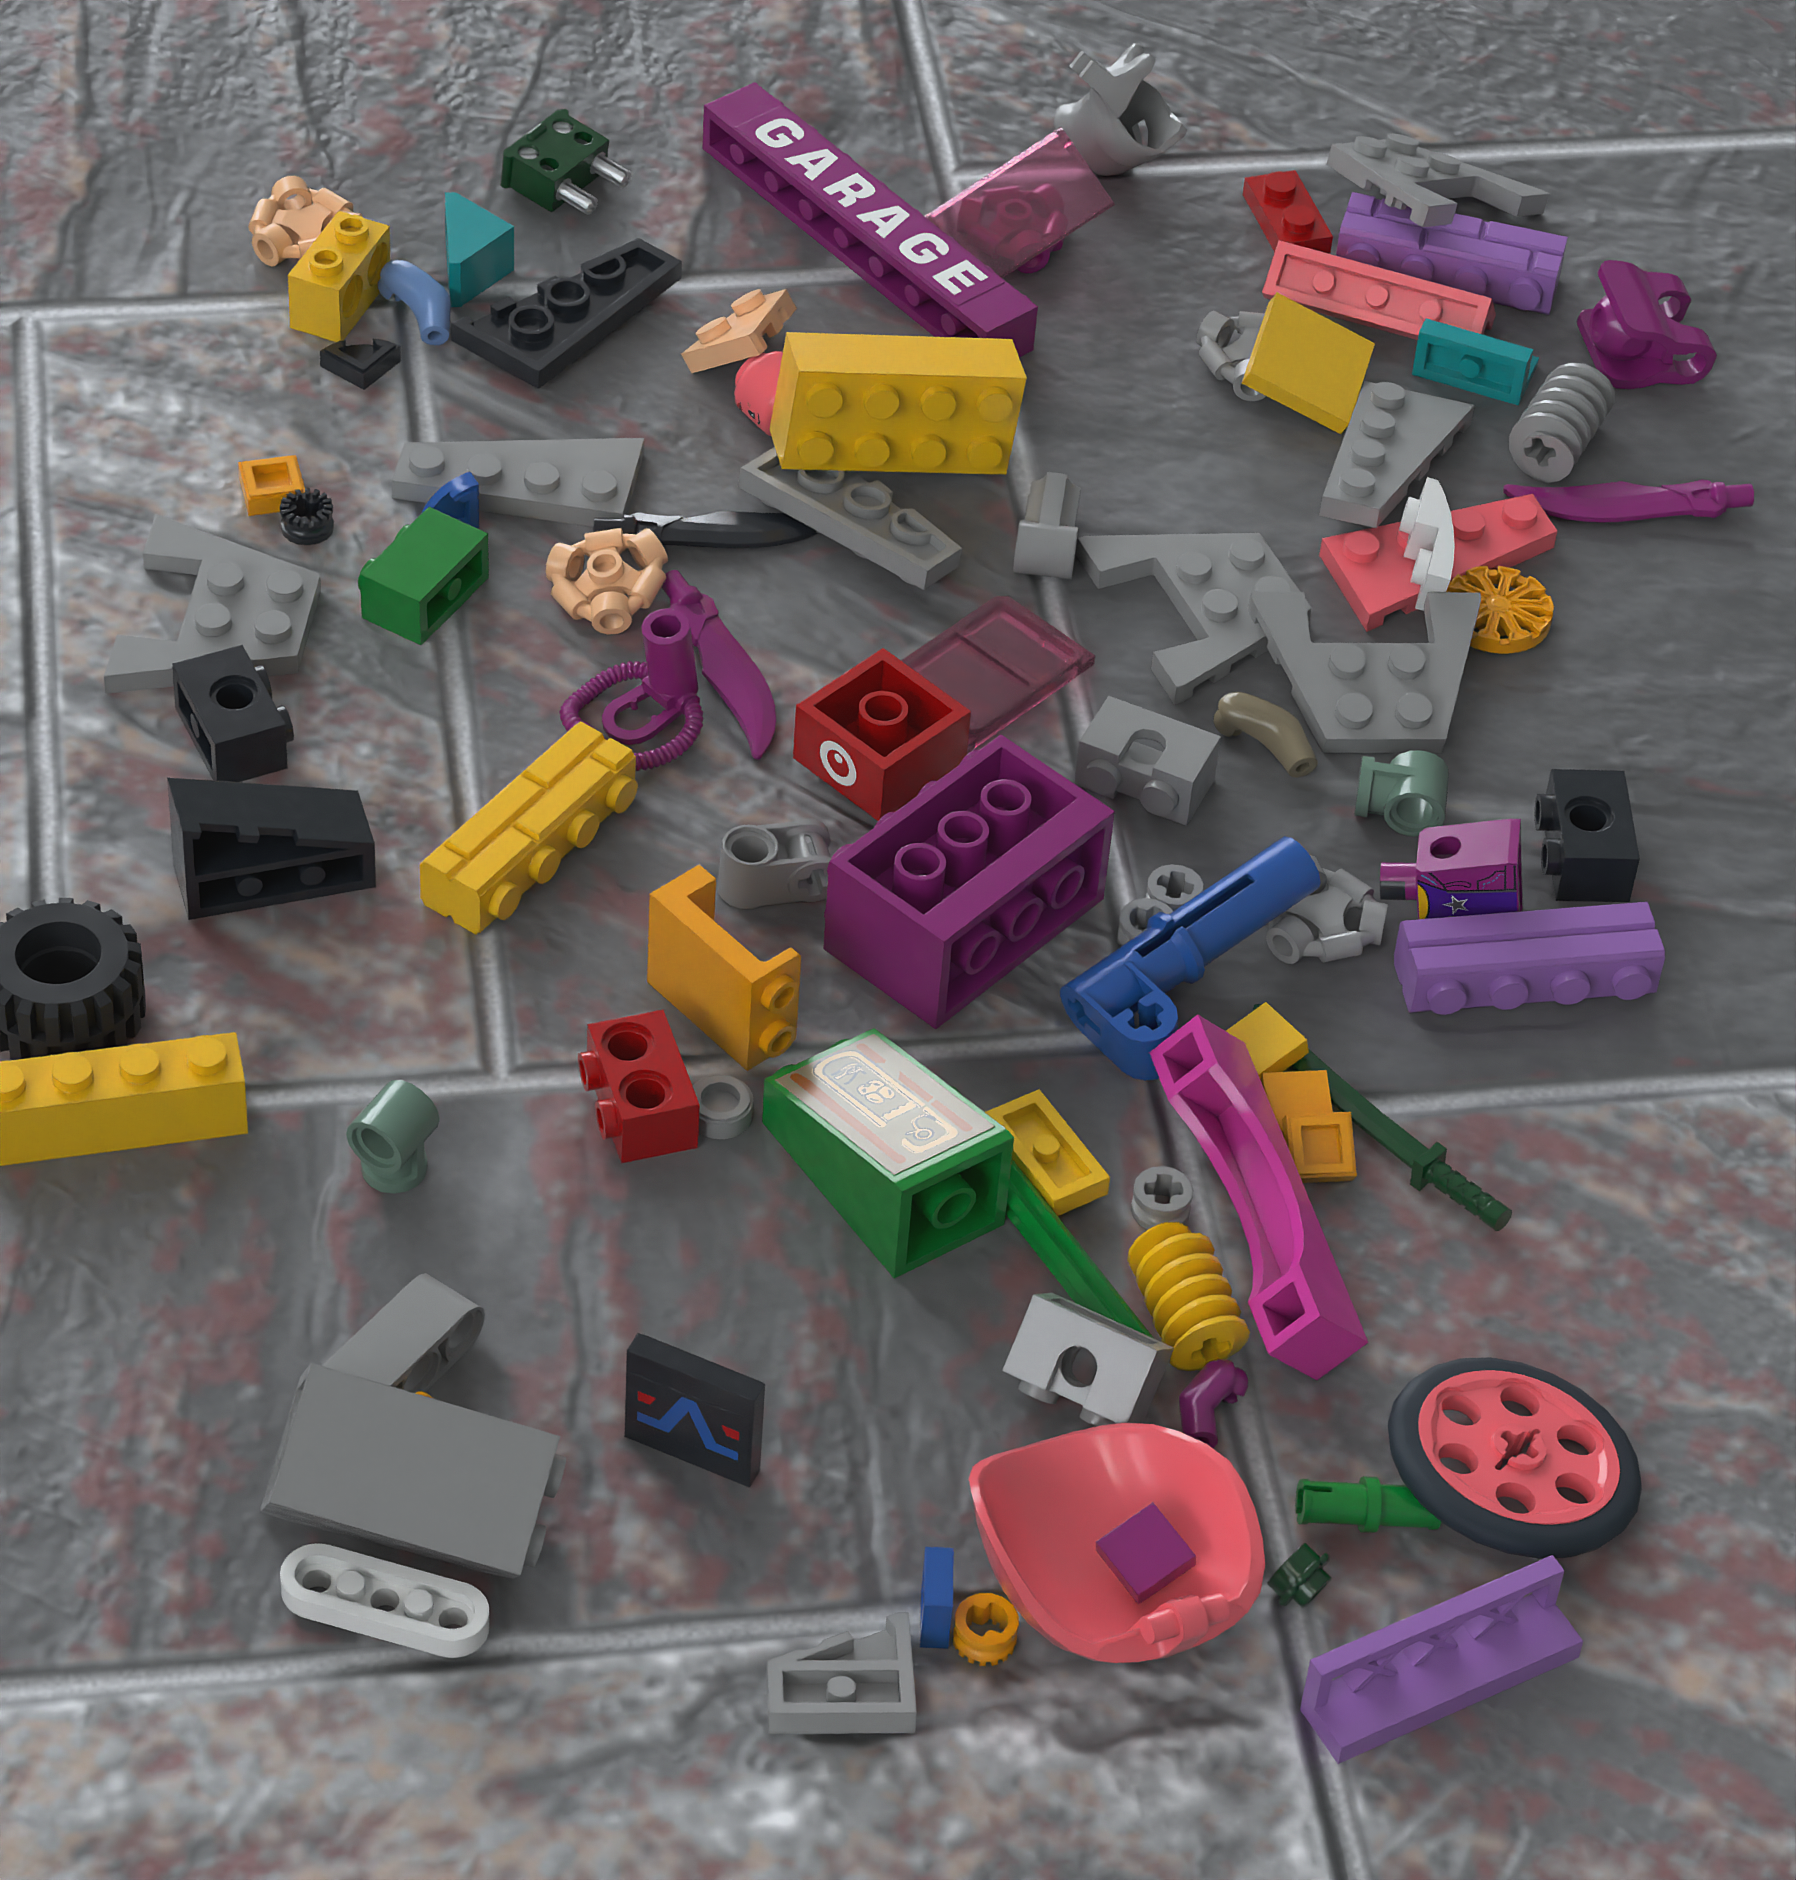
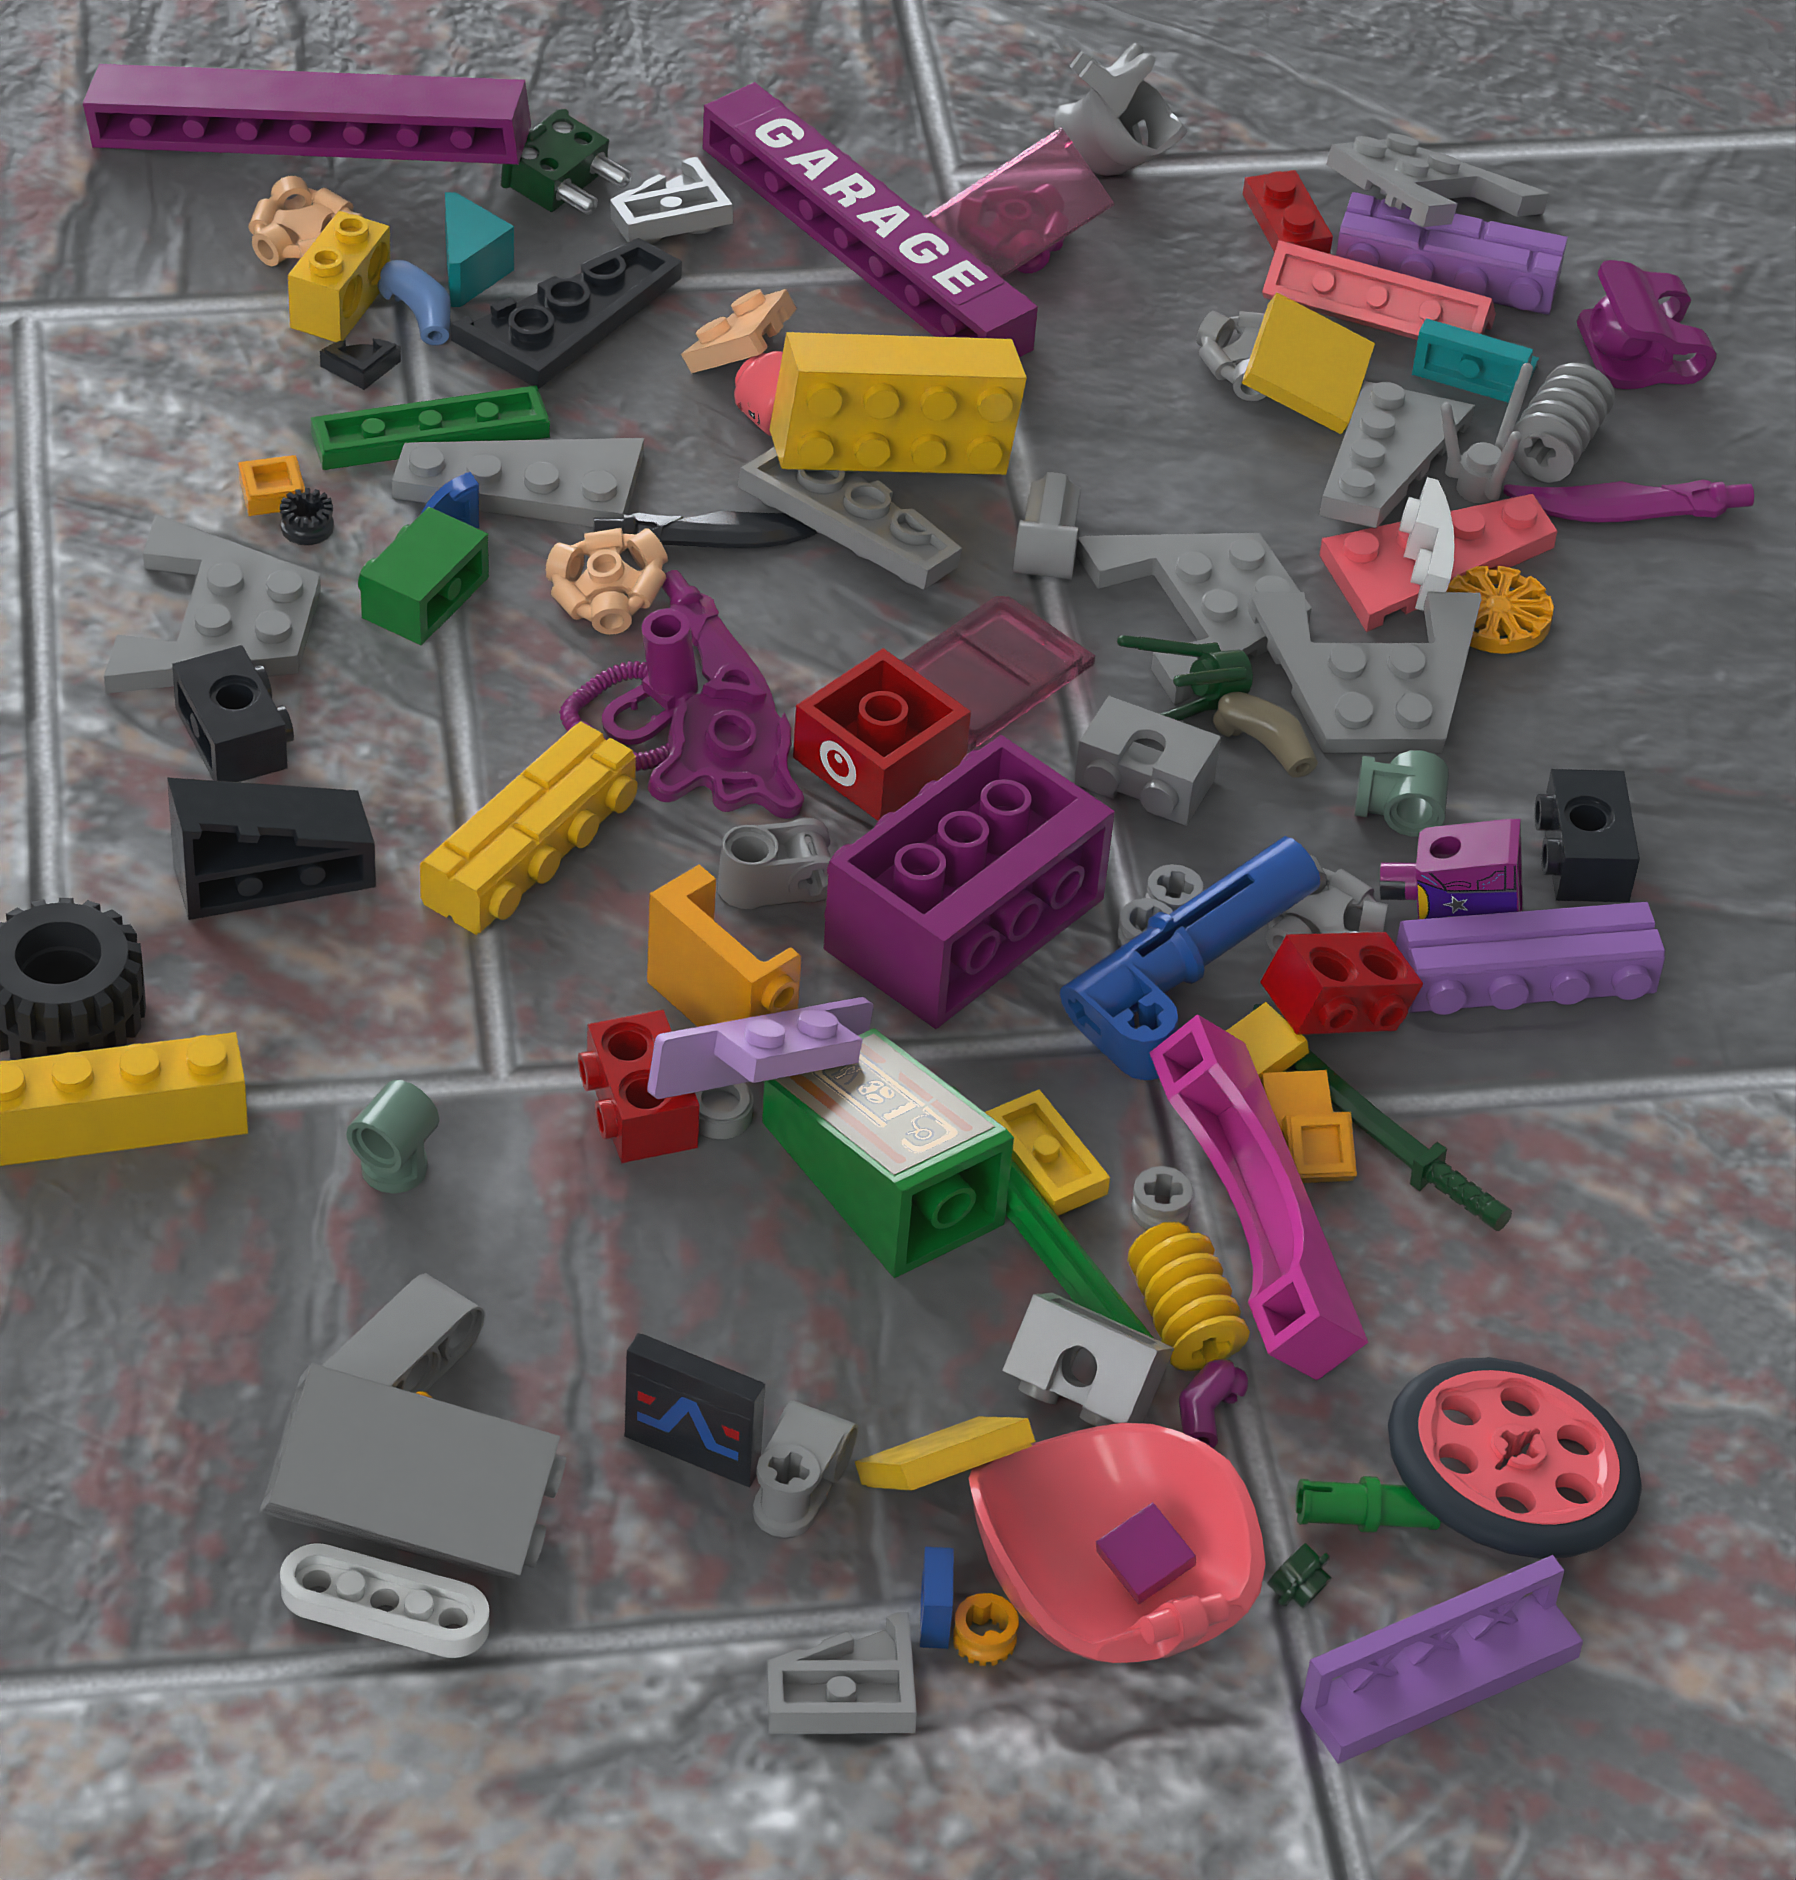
(308, 113): none -> magenta brick
(381, 432): none -> green tile
(674, 207): none -> light grey wing
(731, 746): none -> magenta tile
(759, 1048): none -> lavender bracket
(801, 1468): none -> light grey piece
(945, 1453): none -> yellow tile
(1209, 676): none -> dark green plant
(1341, 982): none -> red brick
(1485, 465): none -> light grey plant

